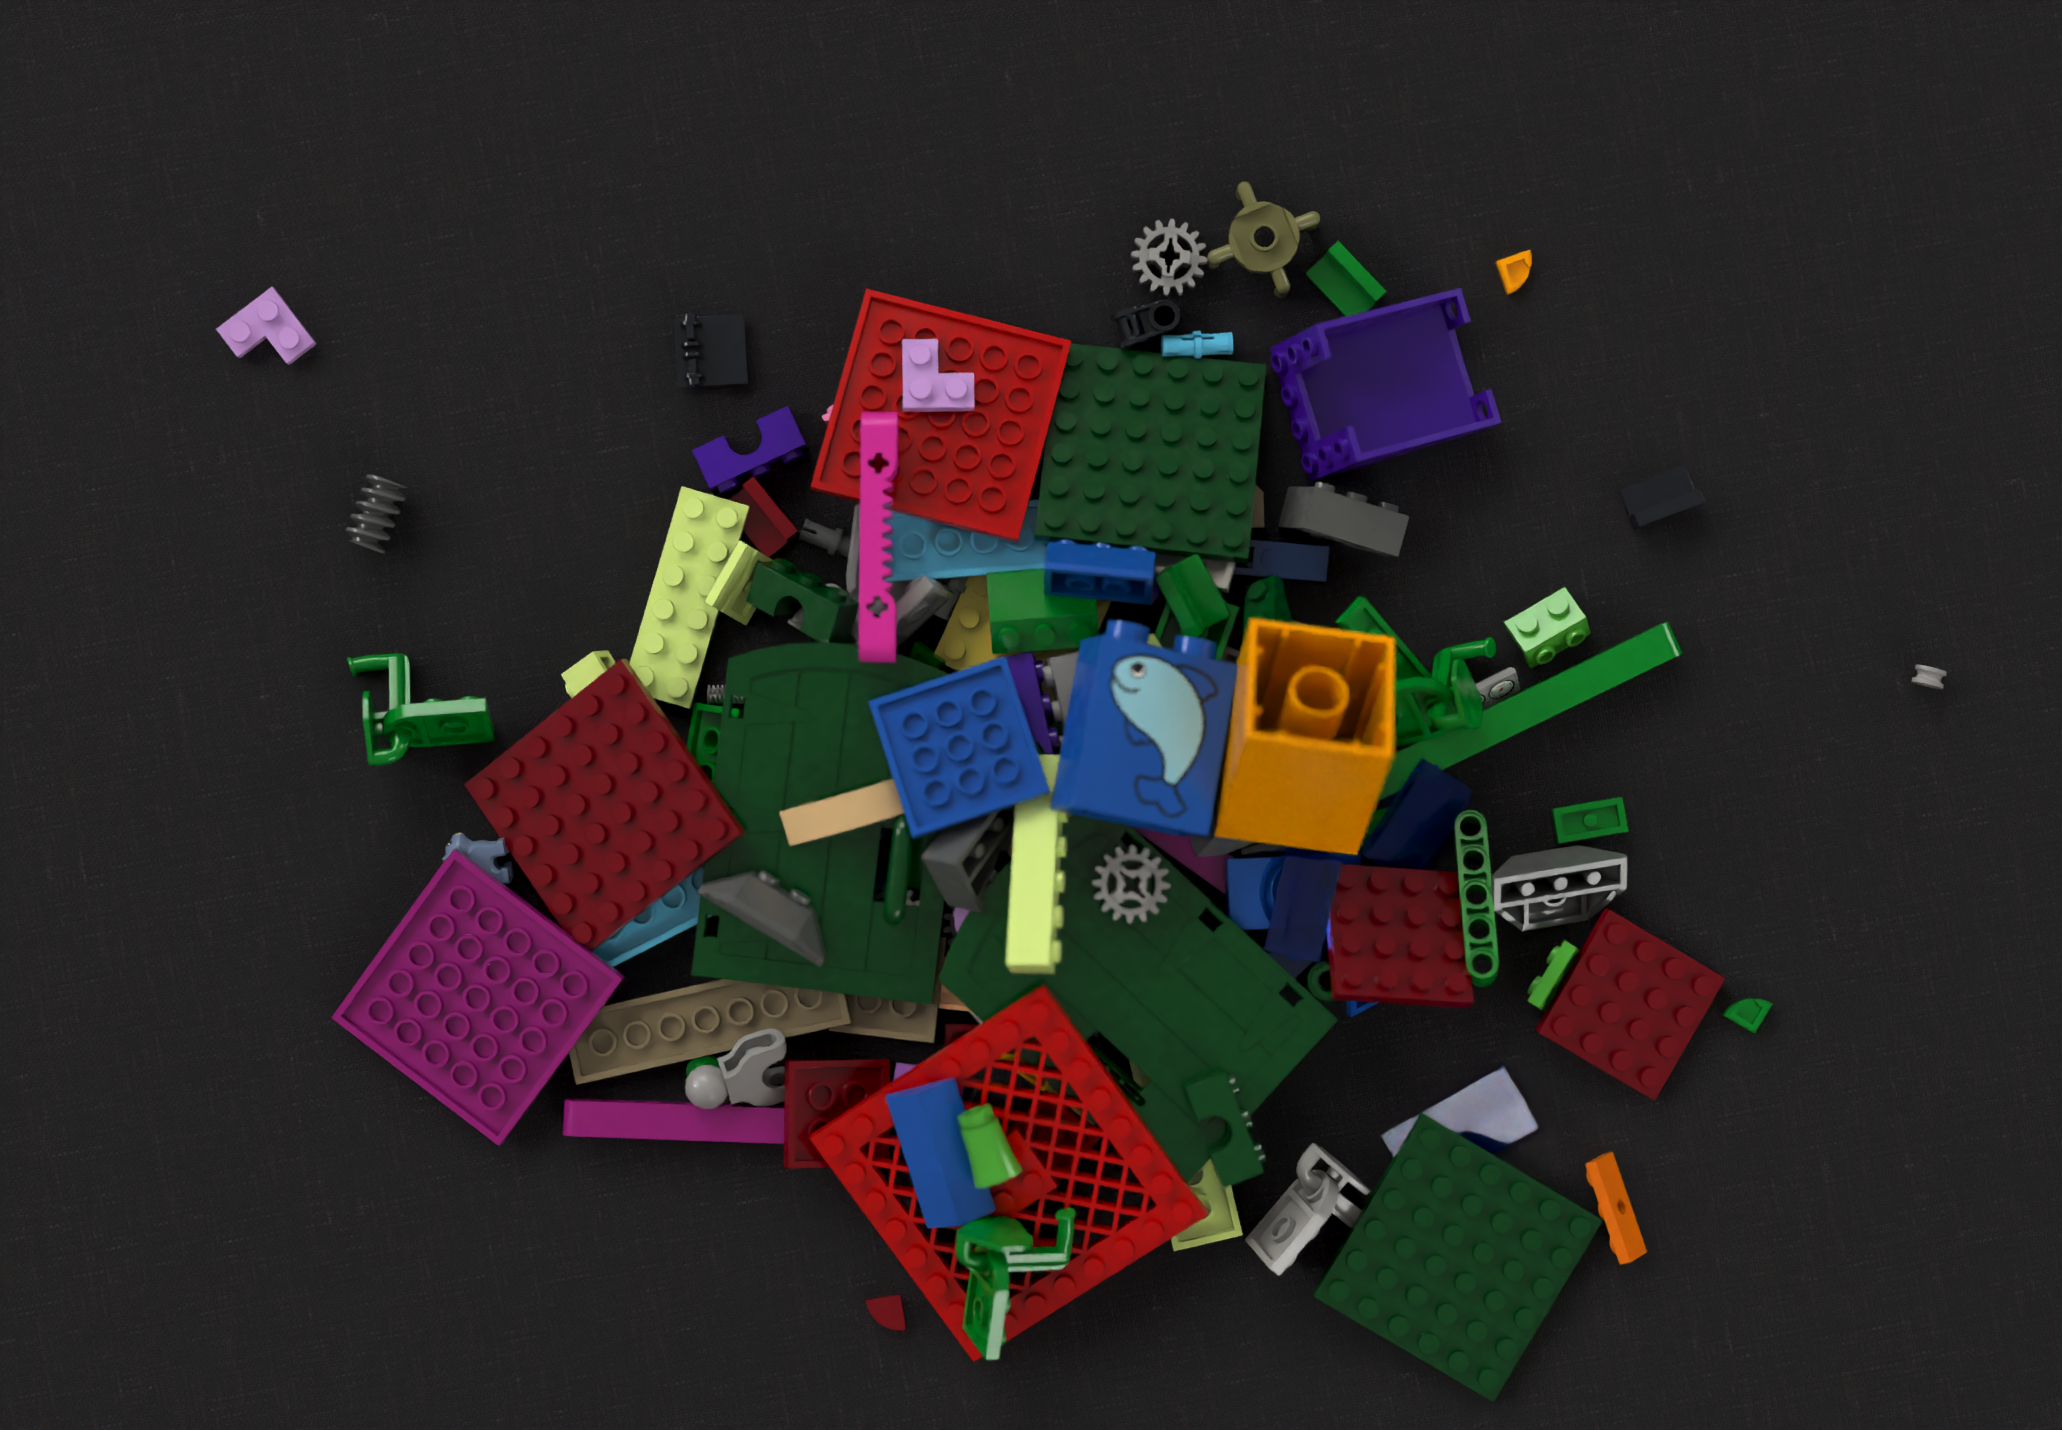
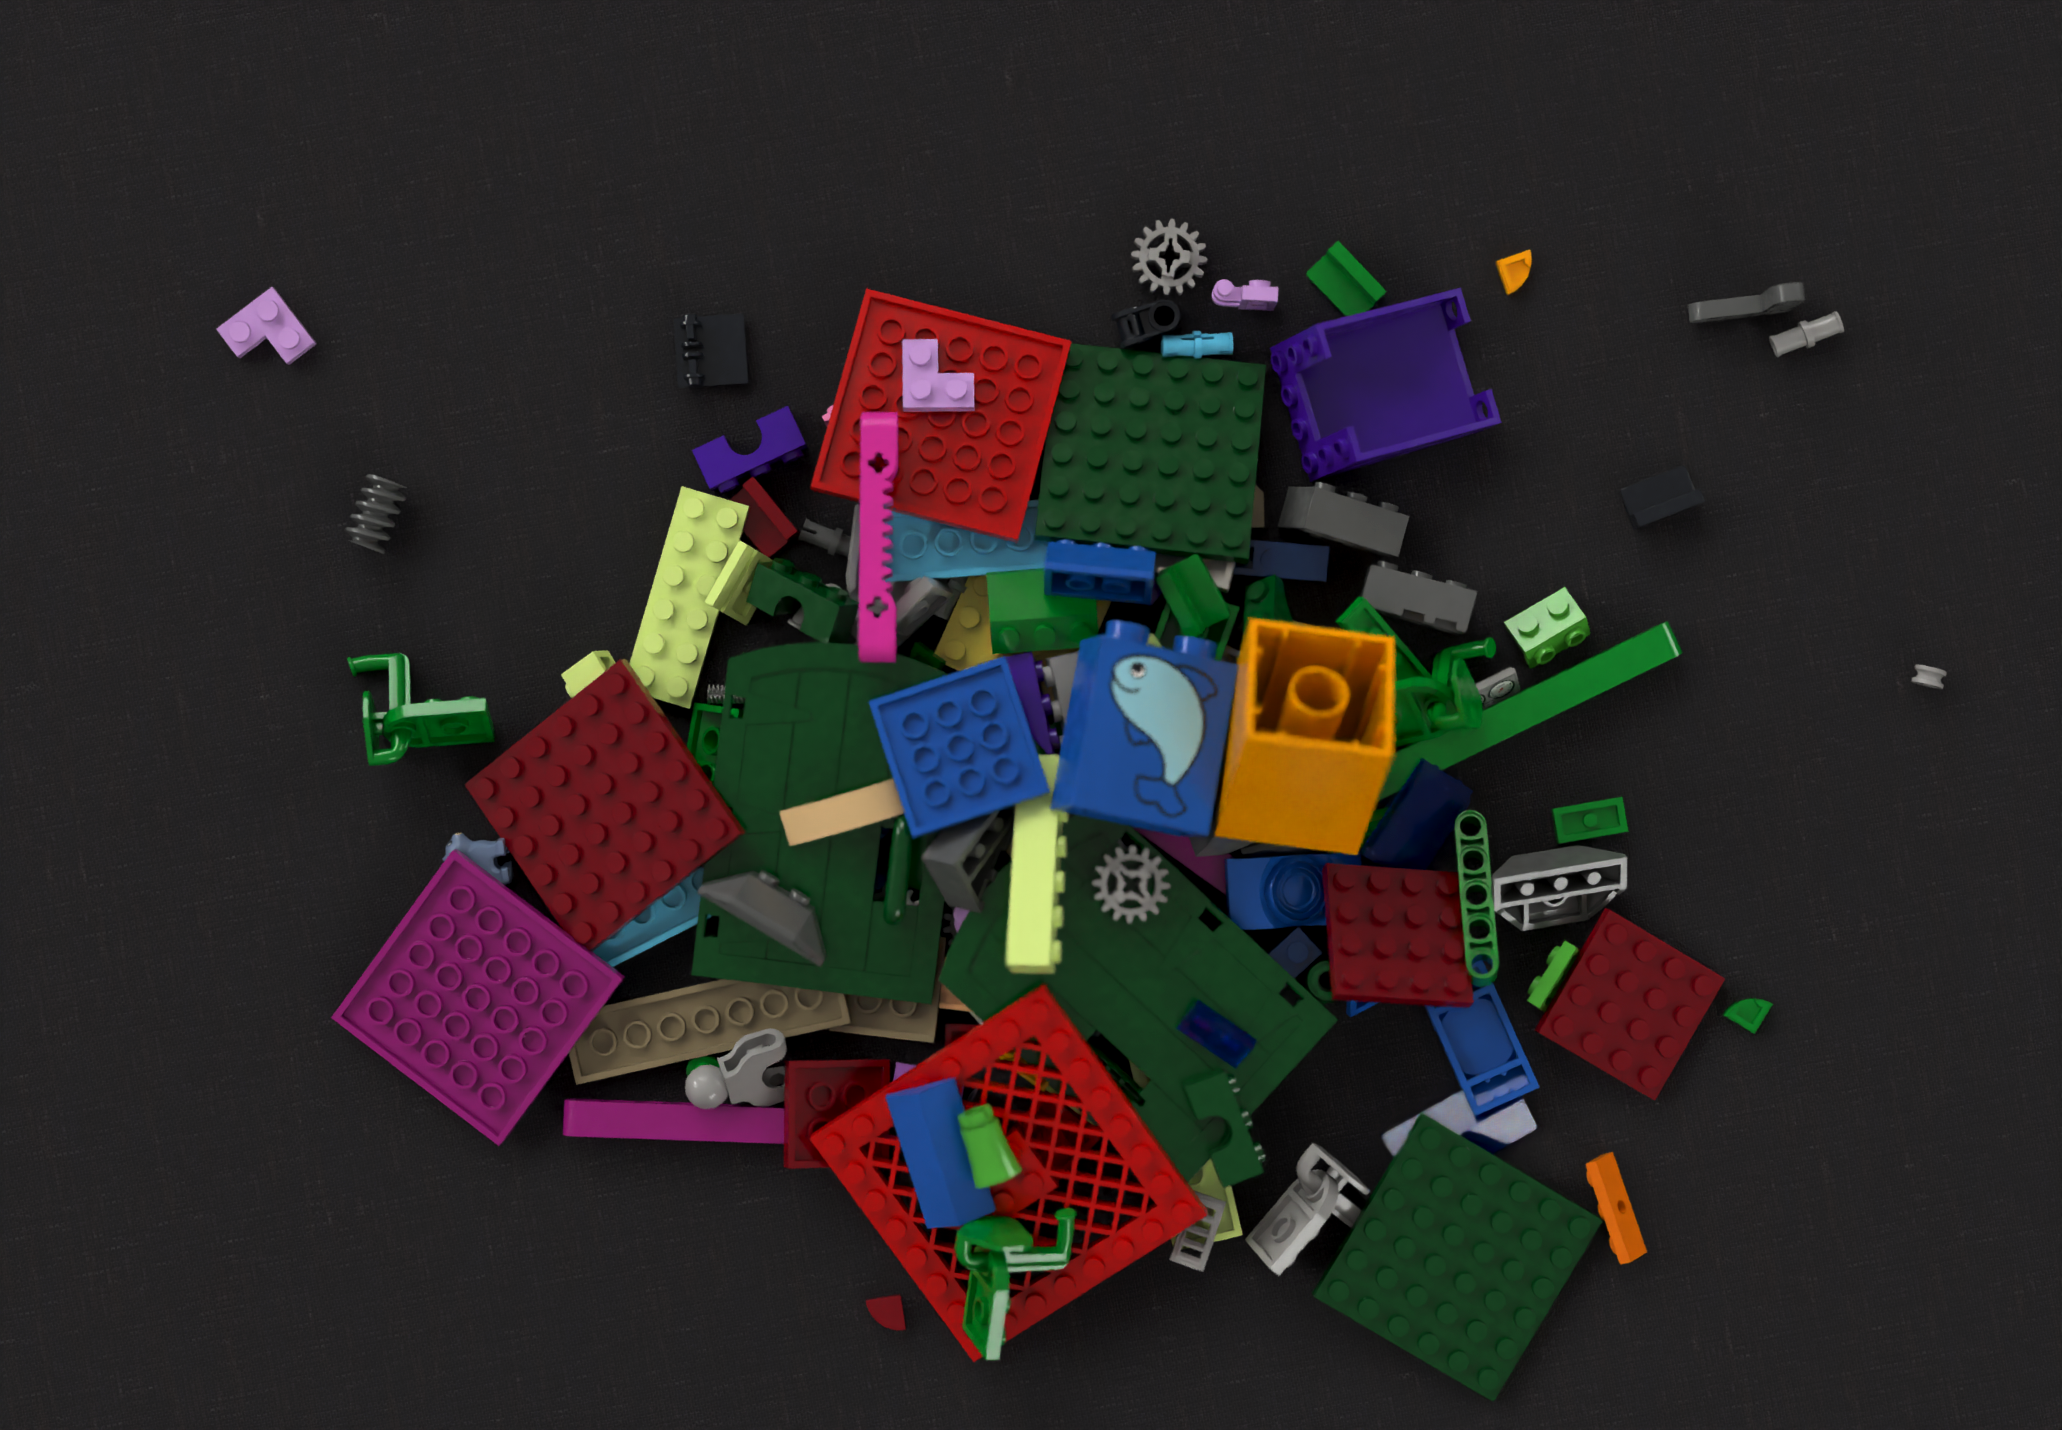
(1190, 1260): none -> light grey slope
(1217, 1034): none -> clear blue plate
(1255, 296): none -> lavender plate
(1257, 258): olive plate -> none
(1303, 904): clear blue piece -> none
(1418, 598): none -> dark grey wedge
(1483, 1049): none -> blue slope
(1772, 301): none -> dark grey beam
(1806, 334): none -> light grey pin

